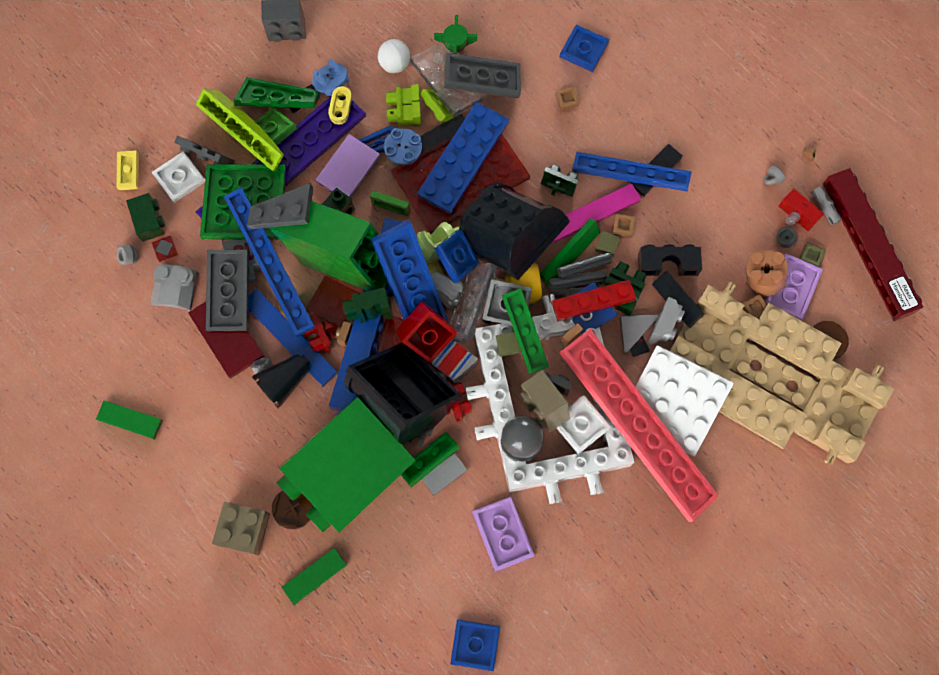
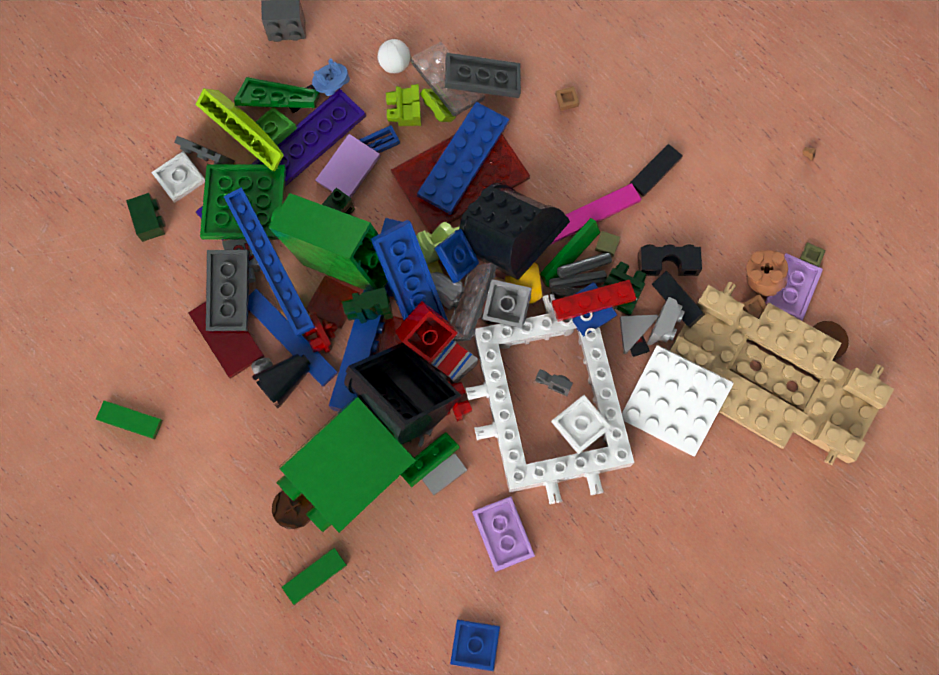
(127, 170): light yellow plate -> none
(127, 254): light grey tile -> none
(164, 248): clear red tile -> none
(174, 286): light grey slope -> none
(241, 528): dark tan brick -> none
(283, 210): dark grey wing -> none
(340, 106): light yellow plate -> none
(343, 333): medium nougat plate -> none
(390, 203): bright green tile -> none
(405, 138): medium blue plate -> none
(441, 132): black tile -> none
(455, 37): green piece -> none
(507, 344): olive tile -> none
(522, 438): dark grey tile -> none
(525, 331): green plate -> none
(545, 401): dark tan brick -> none
(559, 182): dark green hips -> none
(571, 335): medium nougat plate -> none
(584, 48): blue tile -> none
(623, 225): medium nougat plate -> none
(632, 171): blue tile -> none
(639, 425): coral plate -> none
(775, 174): light grey tile -> none
(787, 237): dark grey tile -> none
(800, 210): red piece -> none
(826, 205): light grey pin -> none
(872, 245): dark red brick -> none

